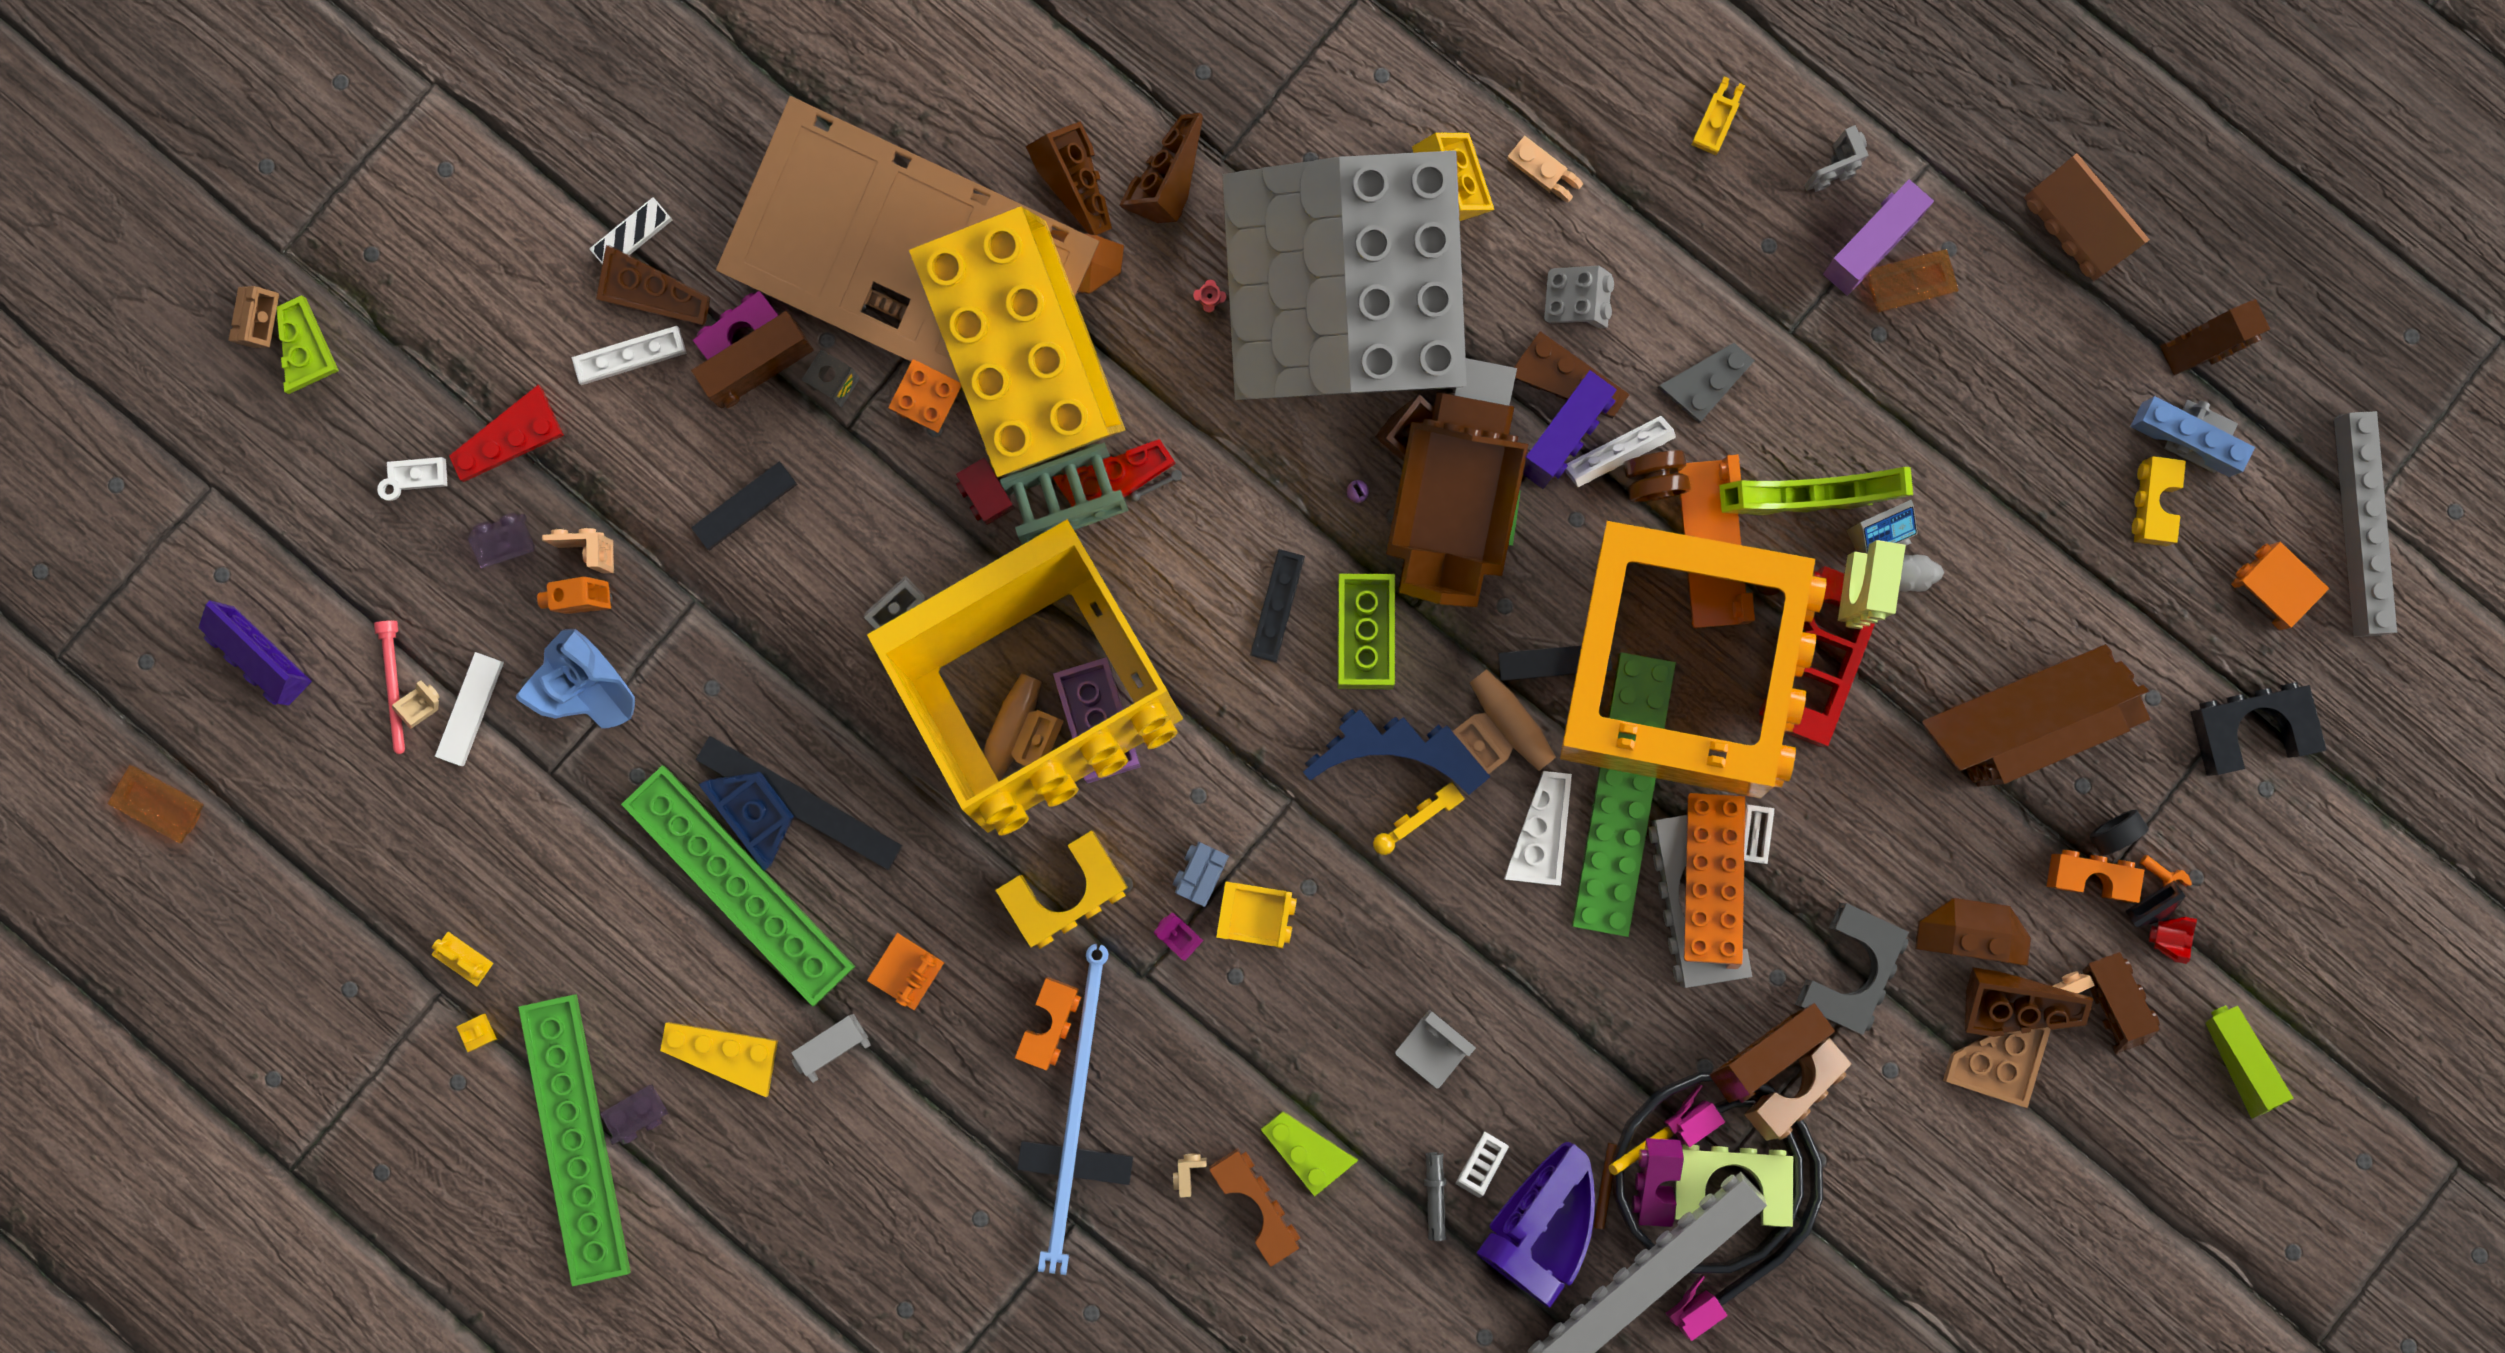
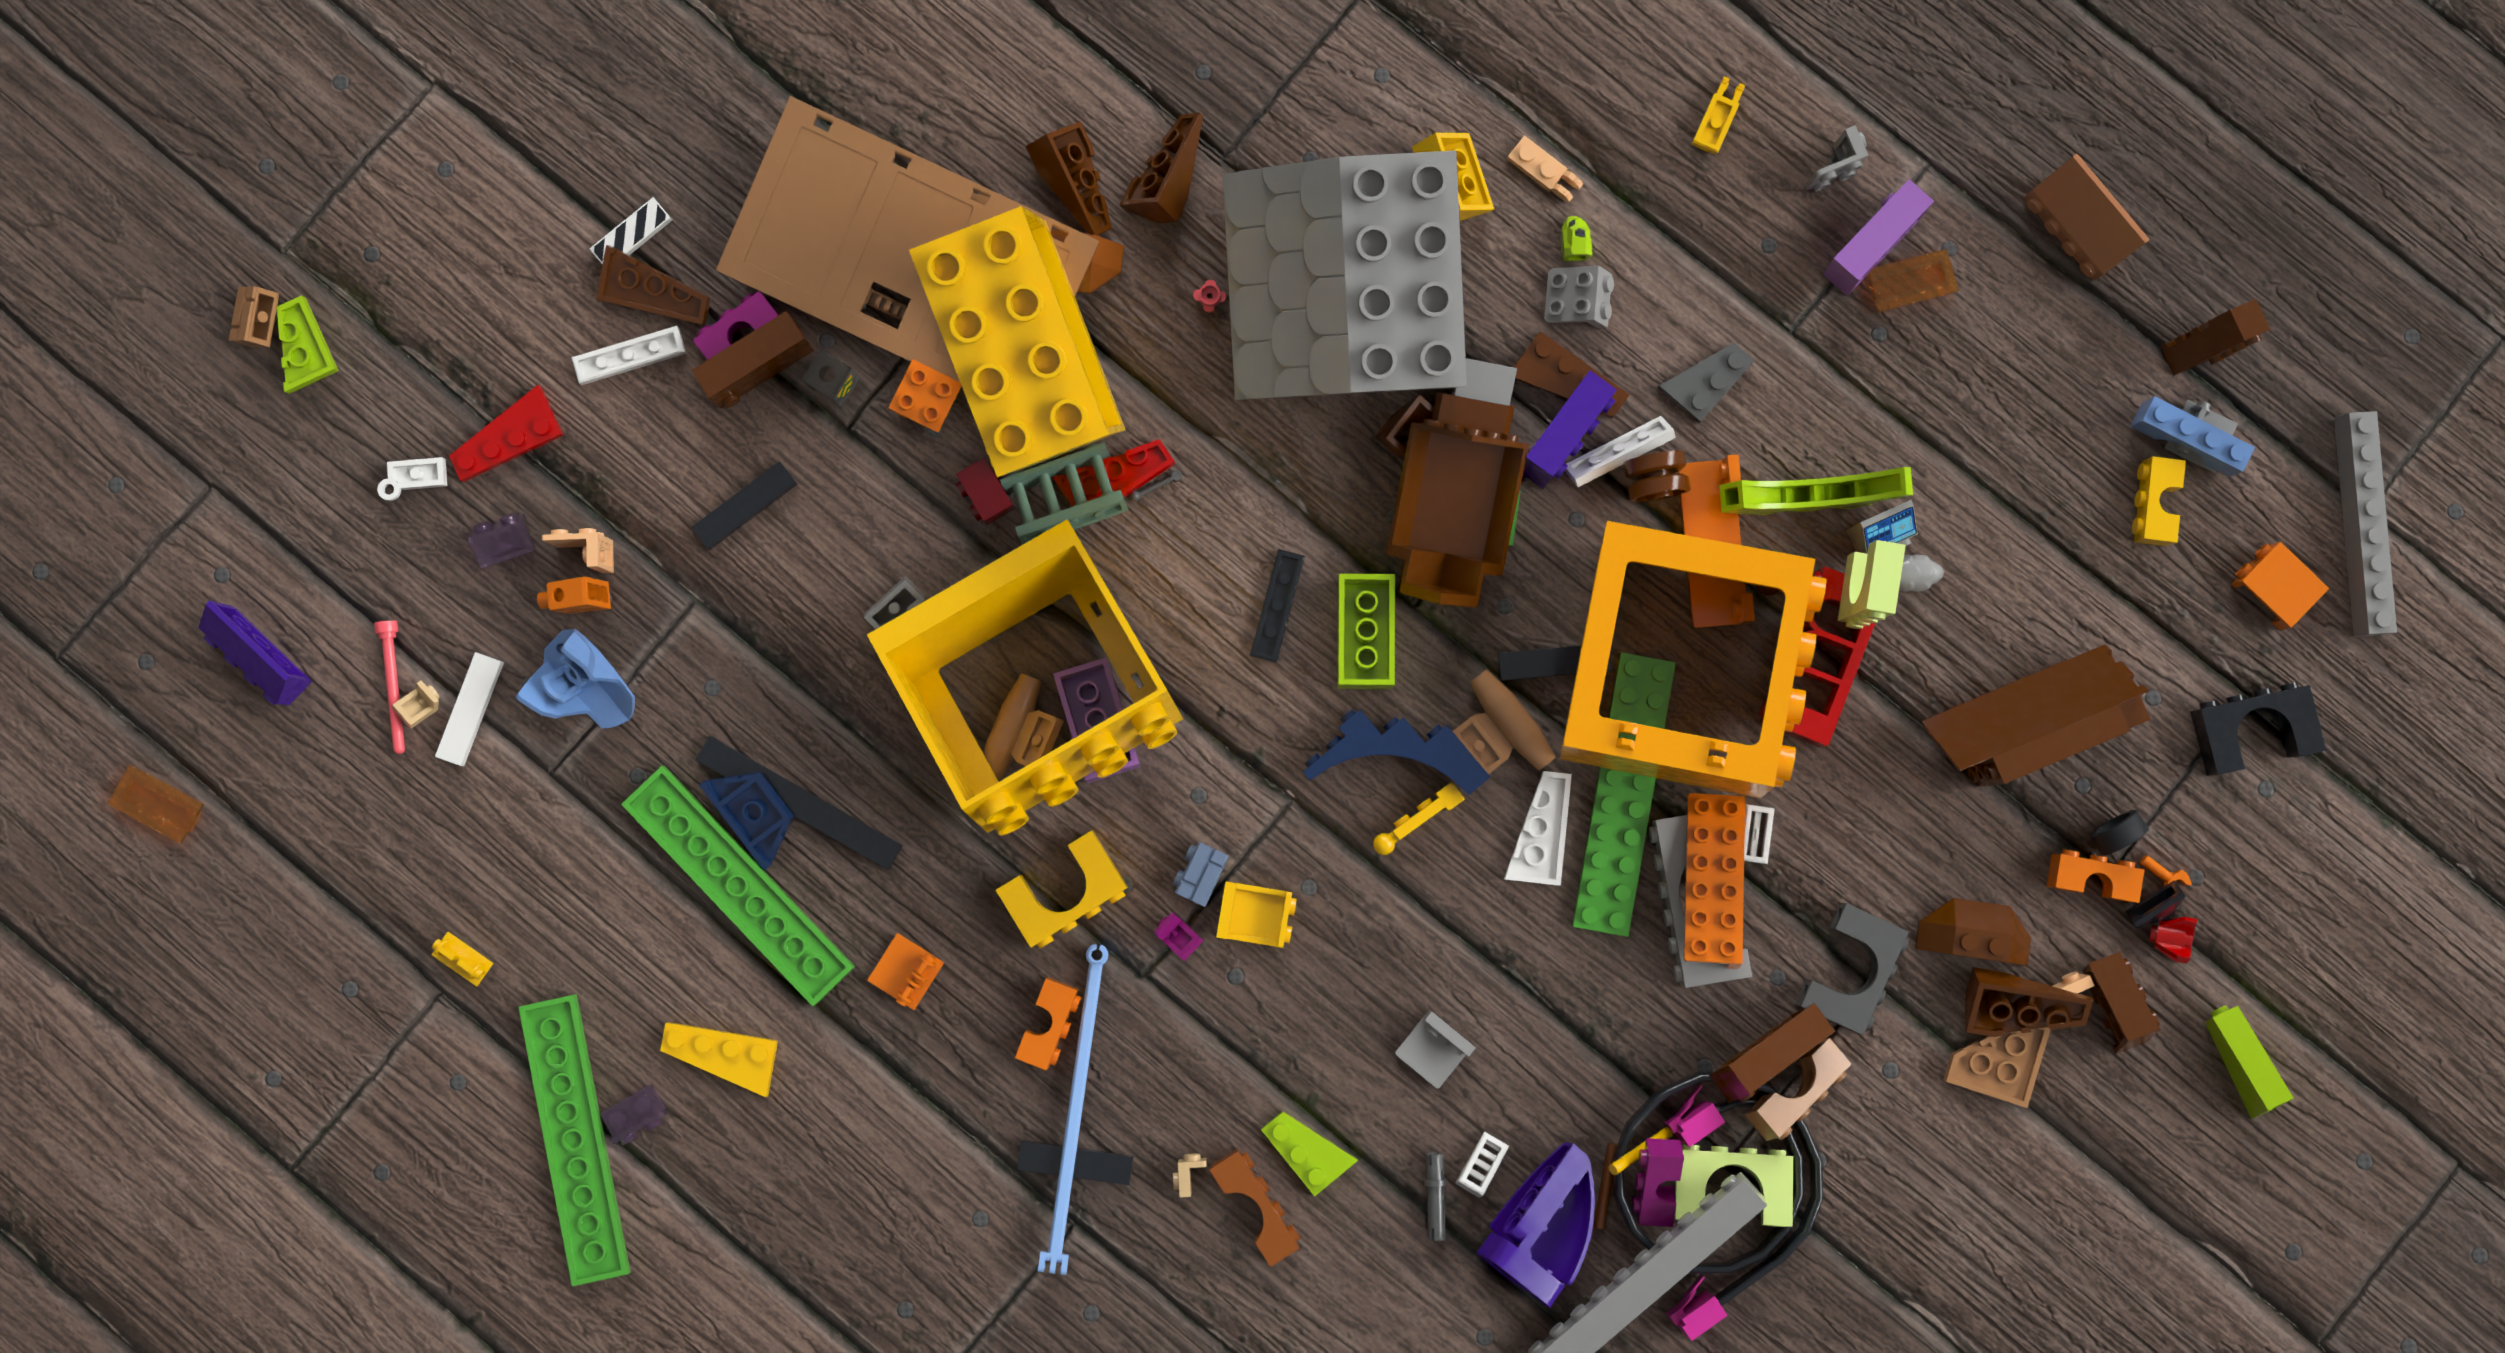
(476, 1033): yellow tile -> none
(829, 1046): light grey brick -> none
(1352, 494): medium lavender hinge -> none
(1575, 240): none -> lime rock

